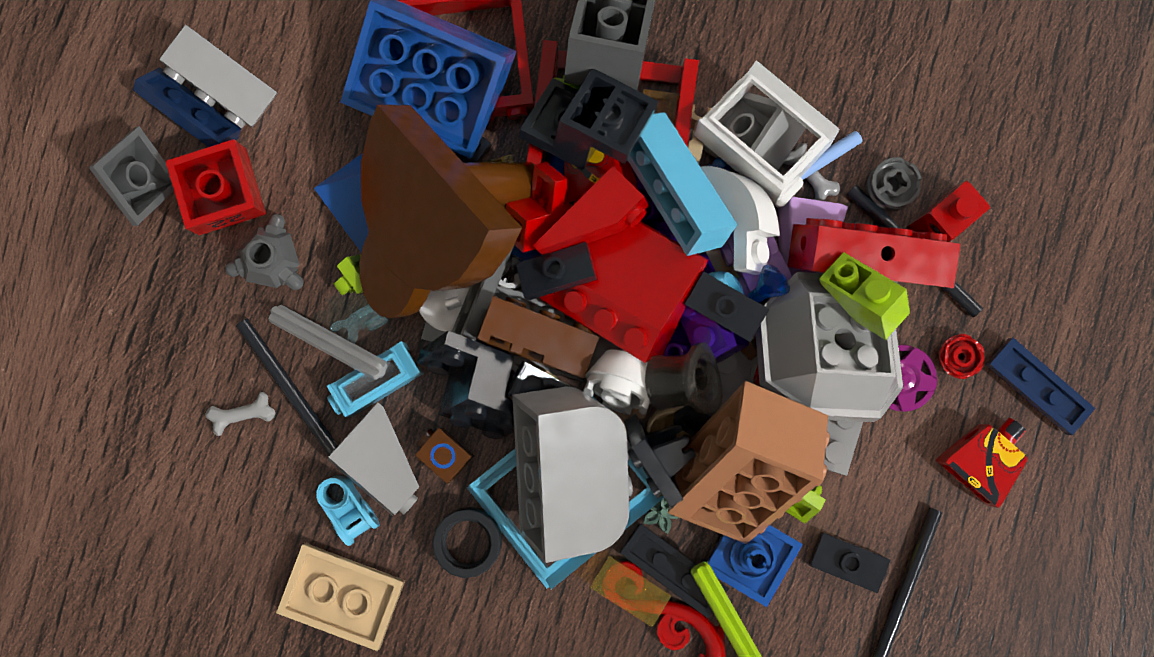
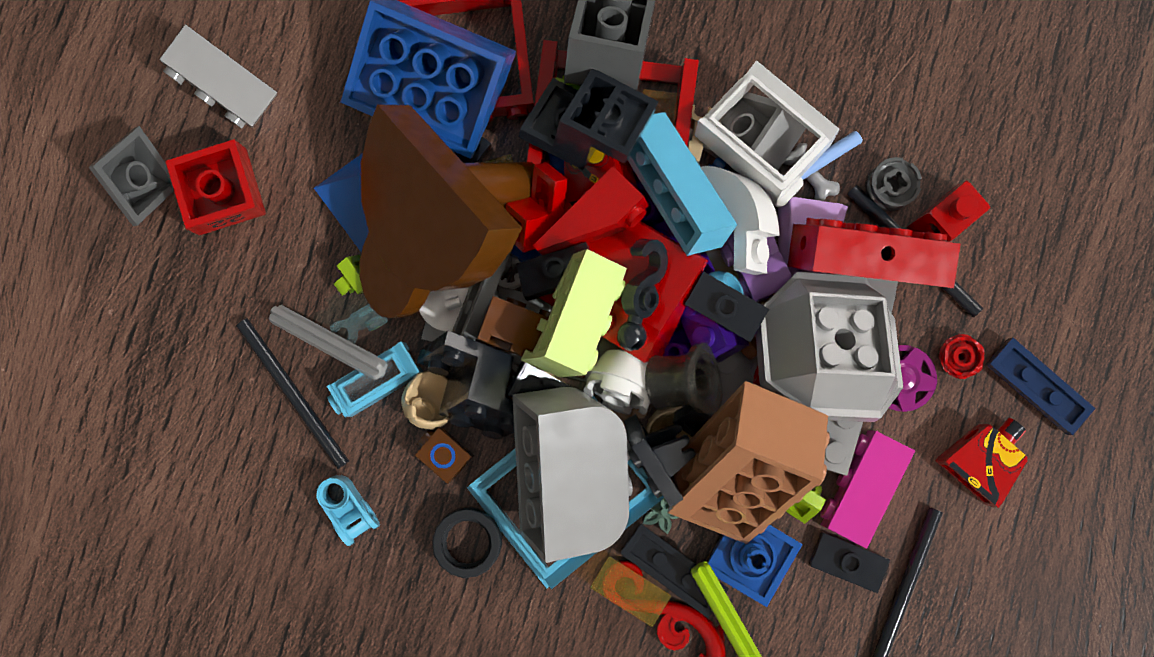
(185, 108): dark blue plate -> none
(257, 409): light grey piece -> none
(268, 257): dark grey rock -> none
(340, 596): tan plate -> none
(377, 462): light grey slope -> none
(423, 400): none -> tan hair
(578, 316): none -> yellowish green wedge
(640, 294): none -> black piece
(770, 284): clear blue rock -> none
(866, 488): none -> dark pink brick
(867, 295): lime slope -> none

